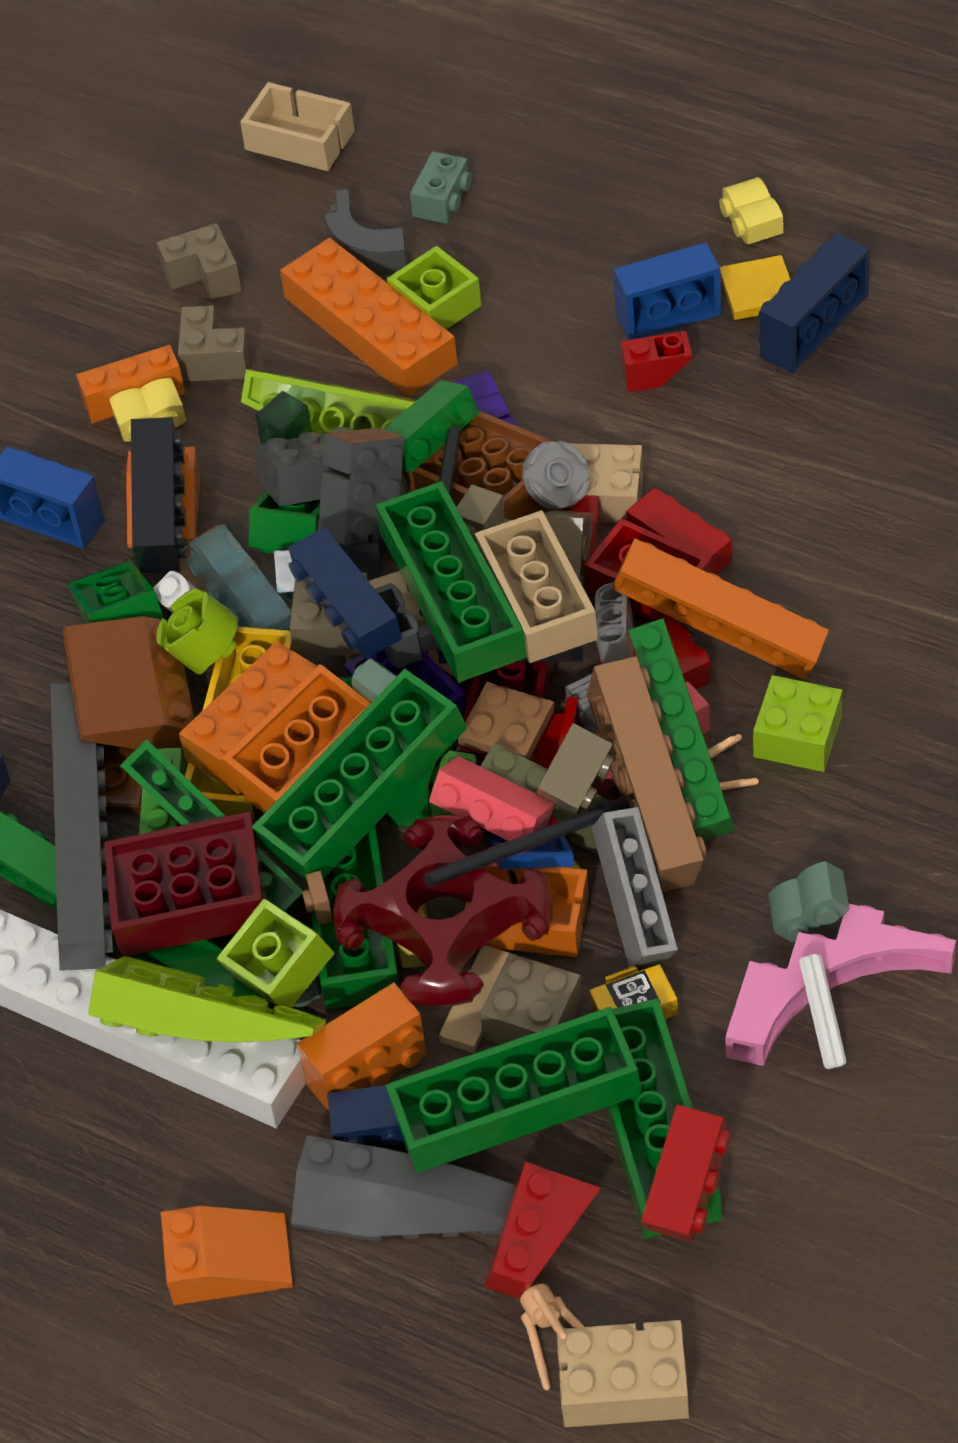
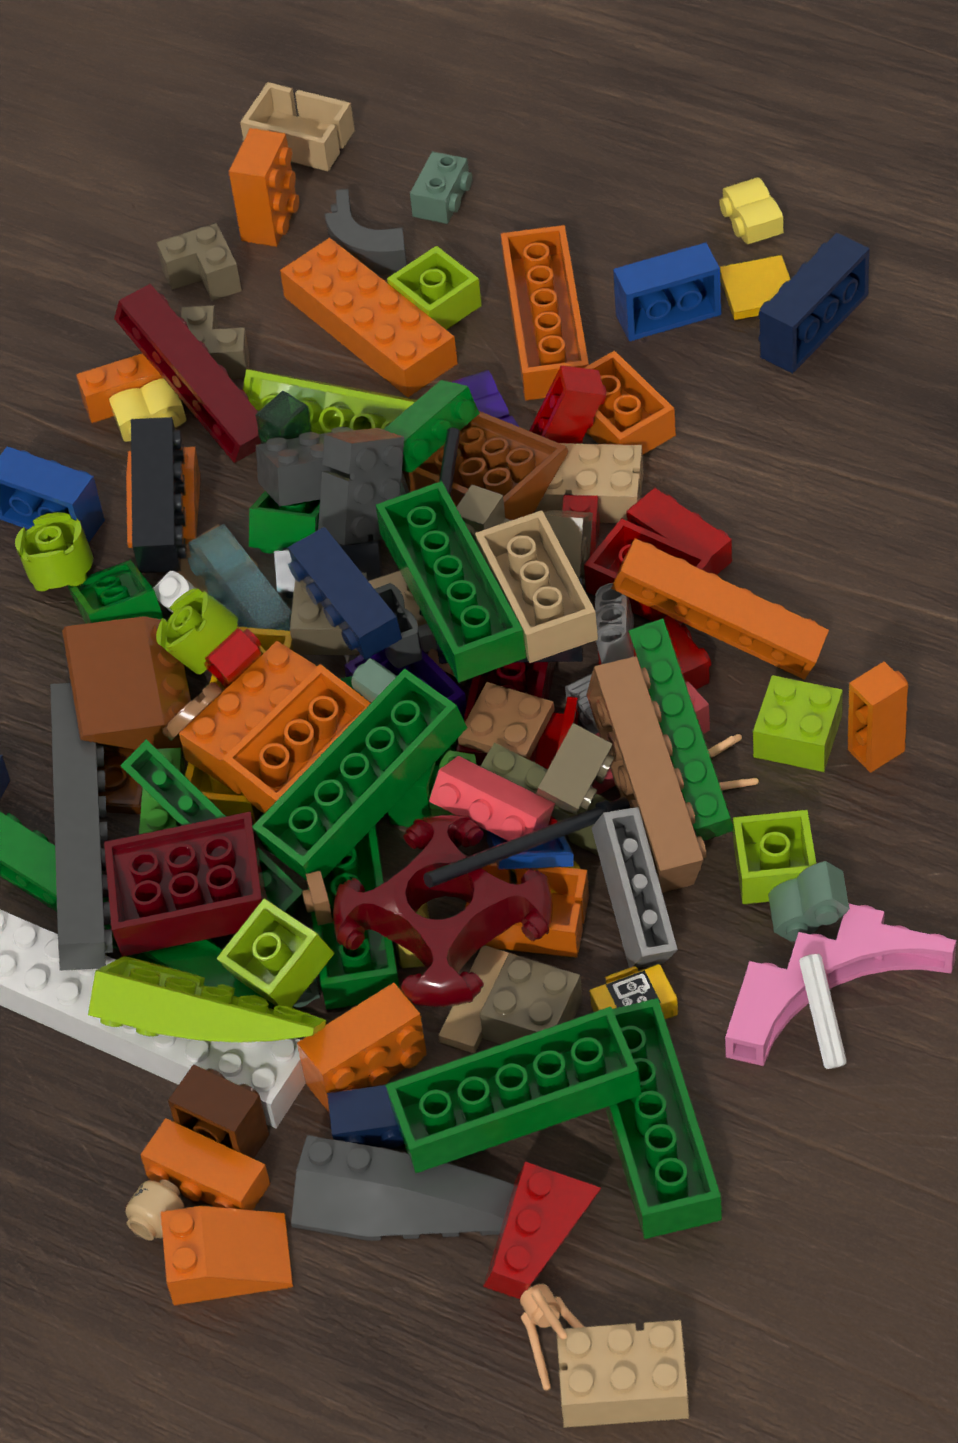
(54, 551): none -> lime brick
(146, 1207): none -> tan head
(190, 371): none -> dark red brick
(191, 710): none -> medium nougat tile
(204, 1168): none -> orange brick
(220, 1110): none -> reddish brown brick
(233, 656): none -> red brick
(263, 187): none -> orange brick
(543, 306): none -> orange brick
(556, 475): light grey tile -> none
(570, 405): none -> red brick
(632, 408): none -> orange brick
(653, 359): red slope -> none
(687, 1174): red wedge -> none
(771, 851): none -> lime brick
(877, 716): none -> orange brick

